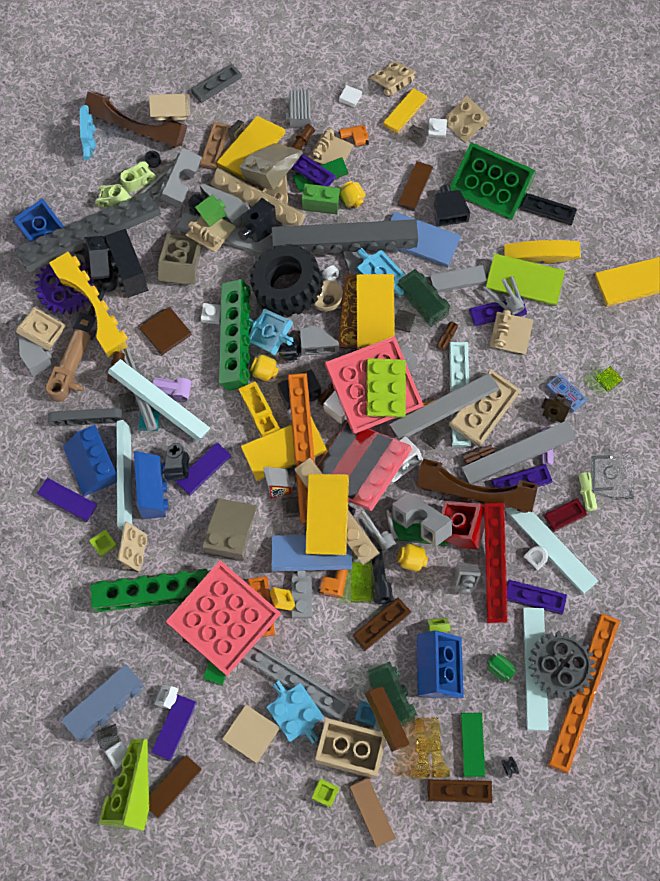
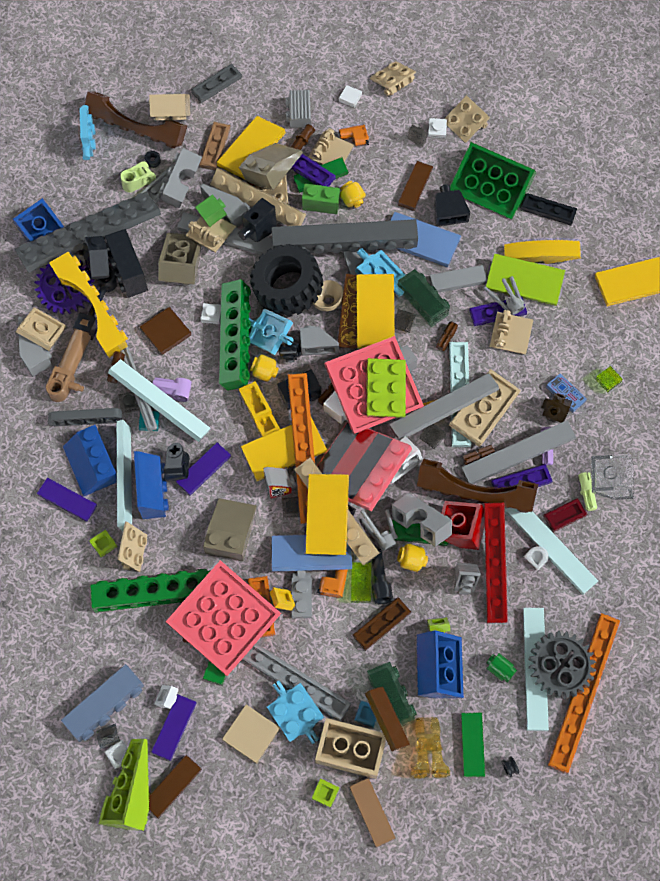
(111, 195): yellowish green piece -> none
(194, 201): black gear -> none
(236, 130): clear smoke plate -> none
(330, 273): white tile -> none
(405, 110): yellow tile -> none
(459, 791): reddish brown tile -> none
(536, 597): dark purple tile -> none

